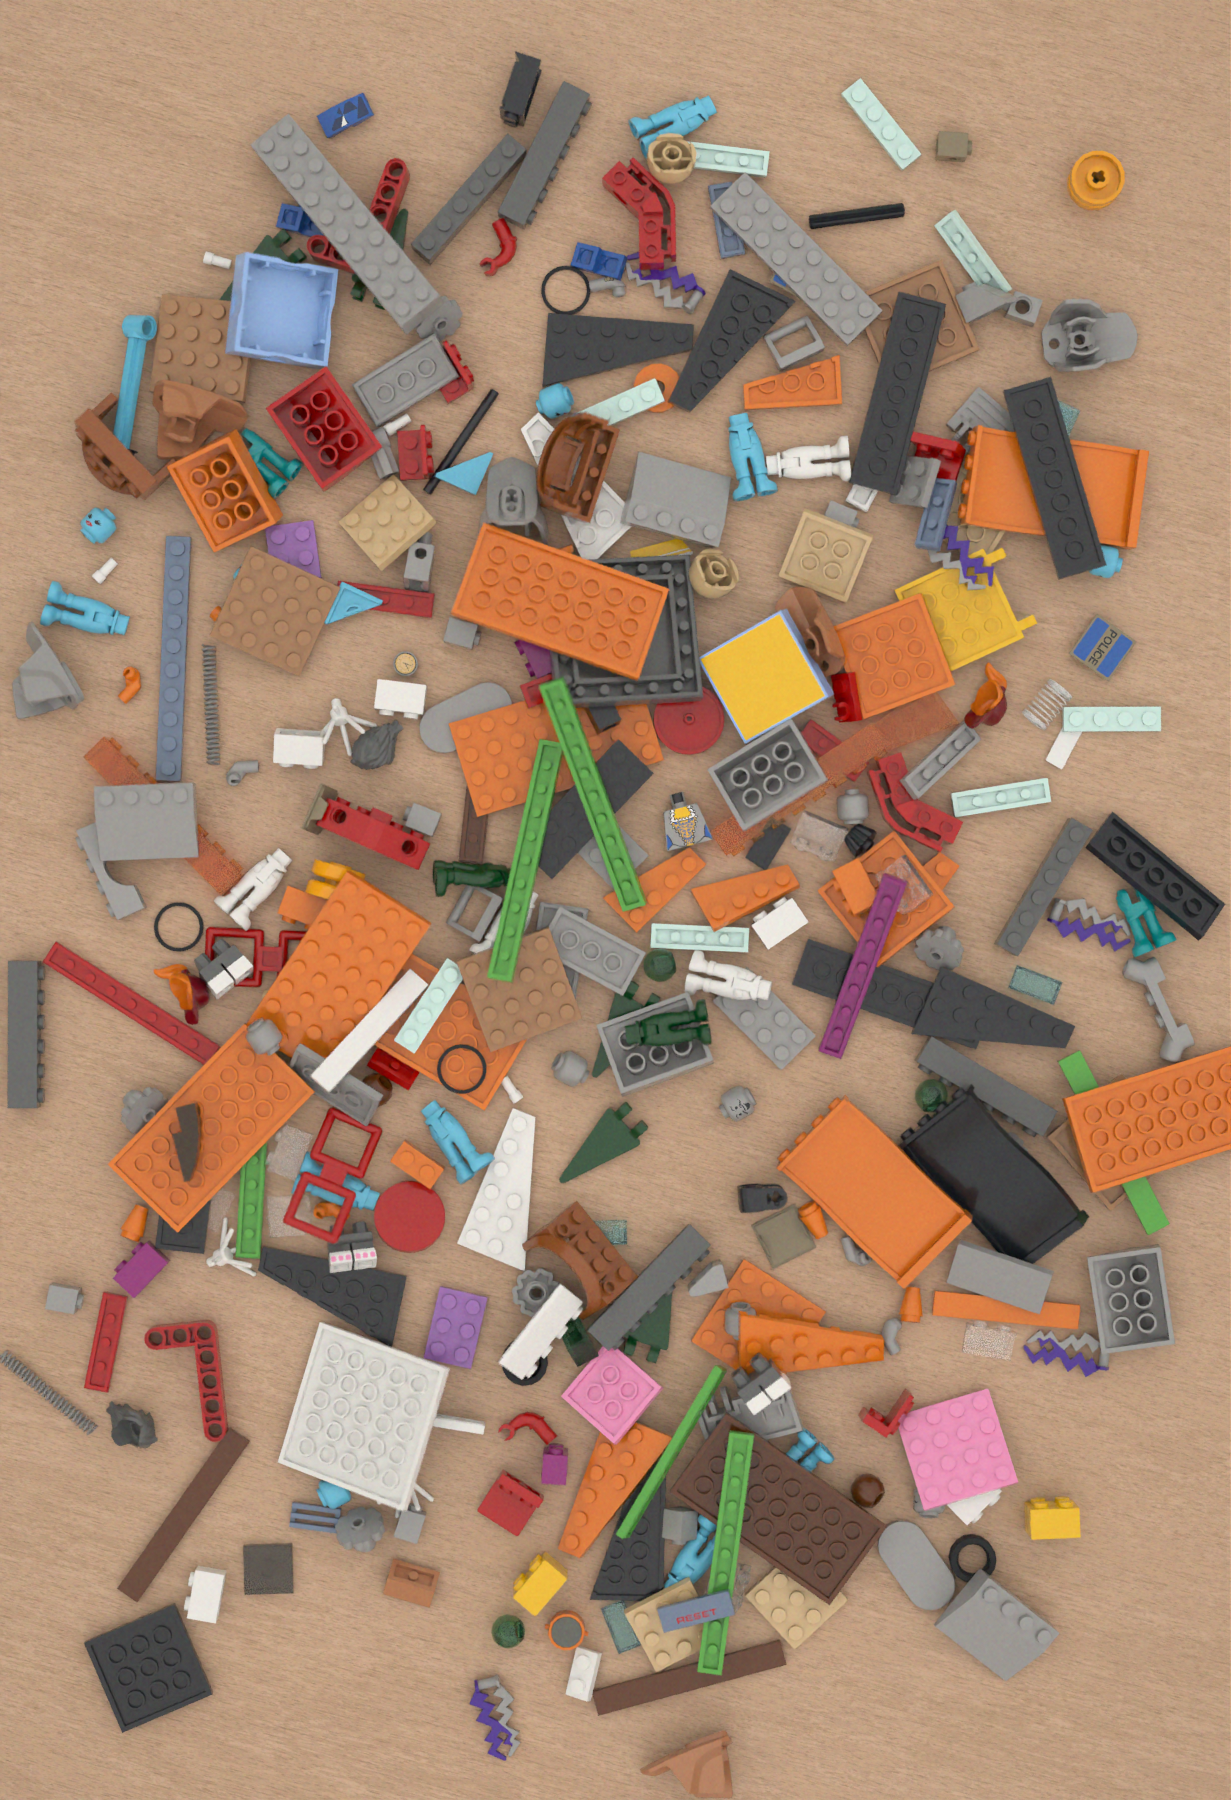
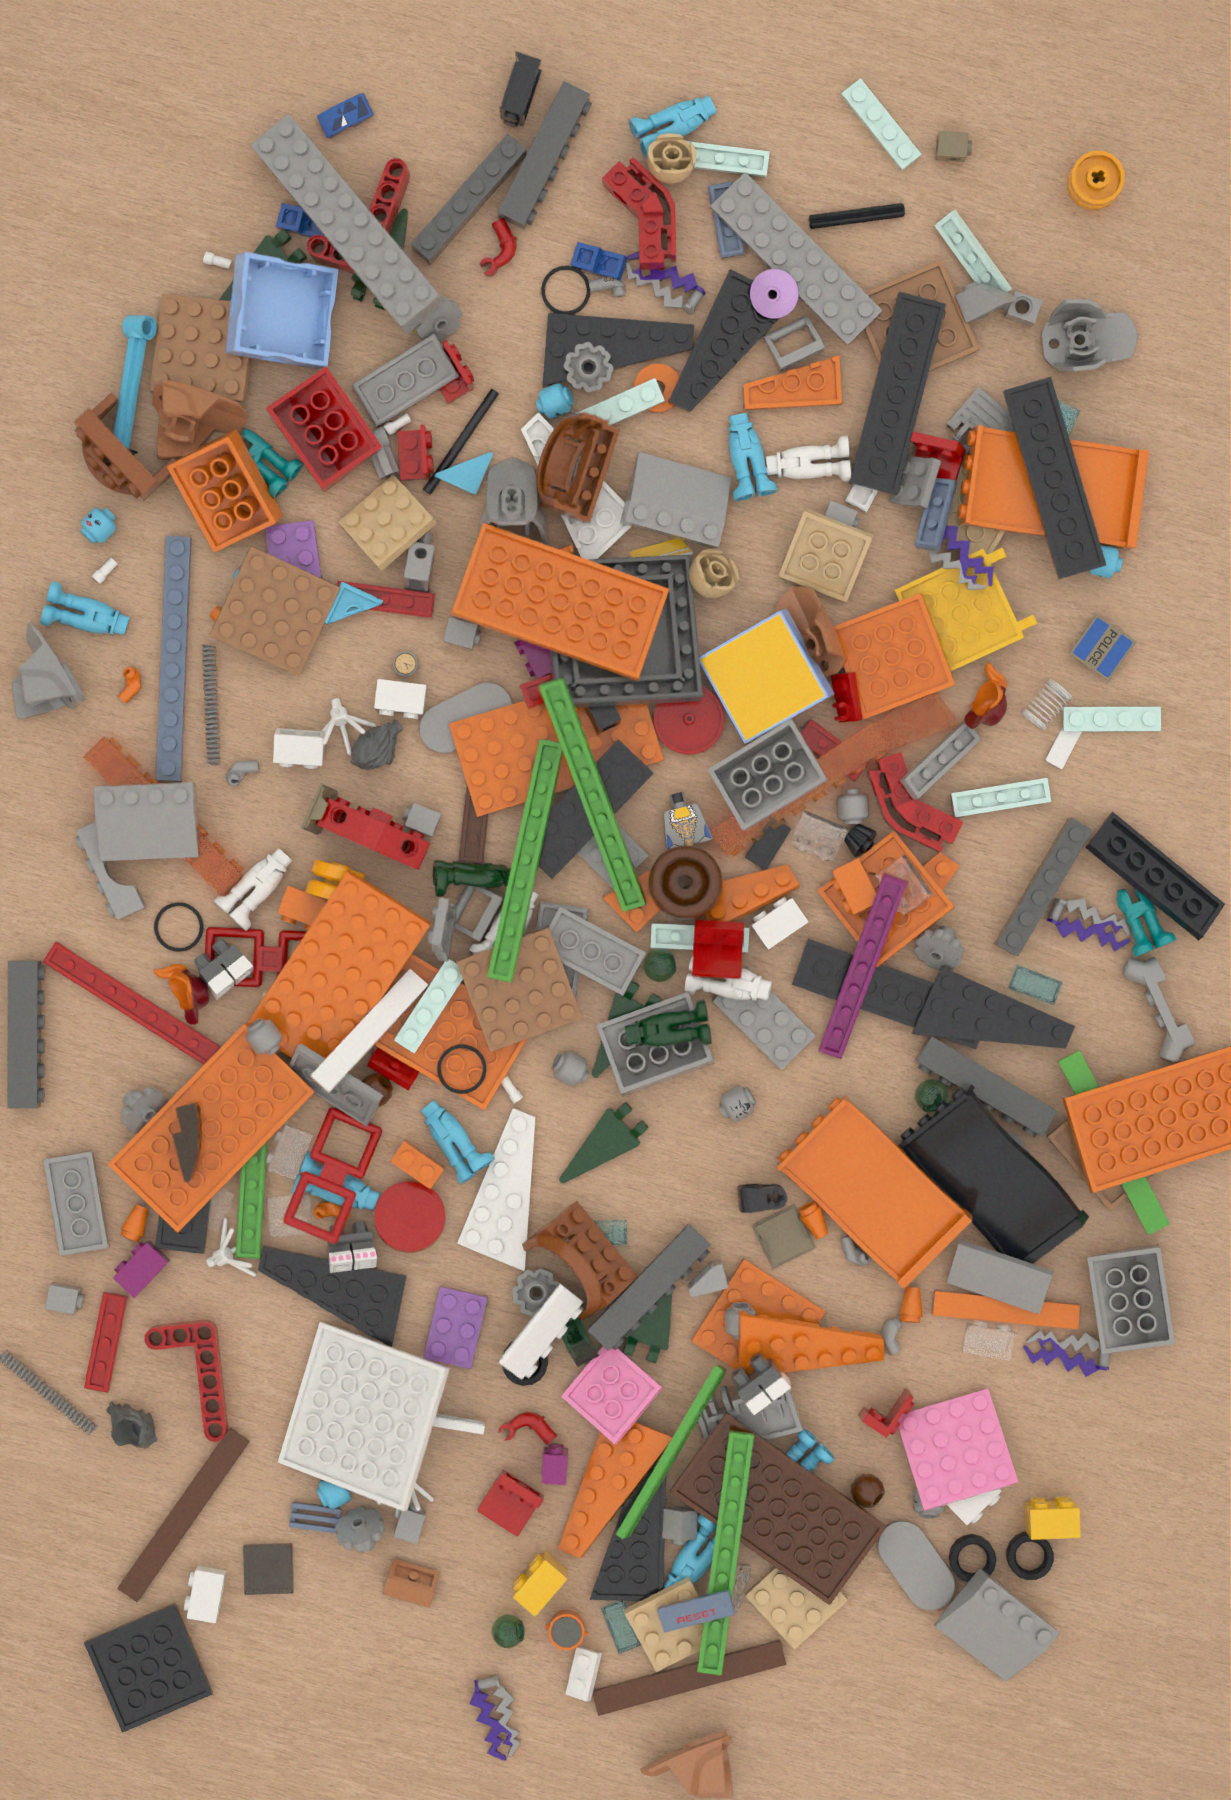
(76, 1203): none -> light grey plate
(442, 934): none -> light grey plate
(575, 366): none -> light grey plant
(690, 902): none -> reddish brown wheel
(717, 949): none -> red bracket
(786, 291): none -> lavender dish
(1034, 1574): none -> black tyre

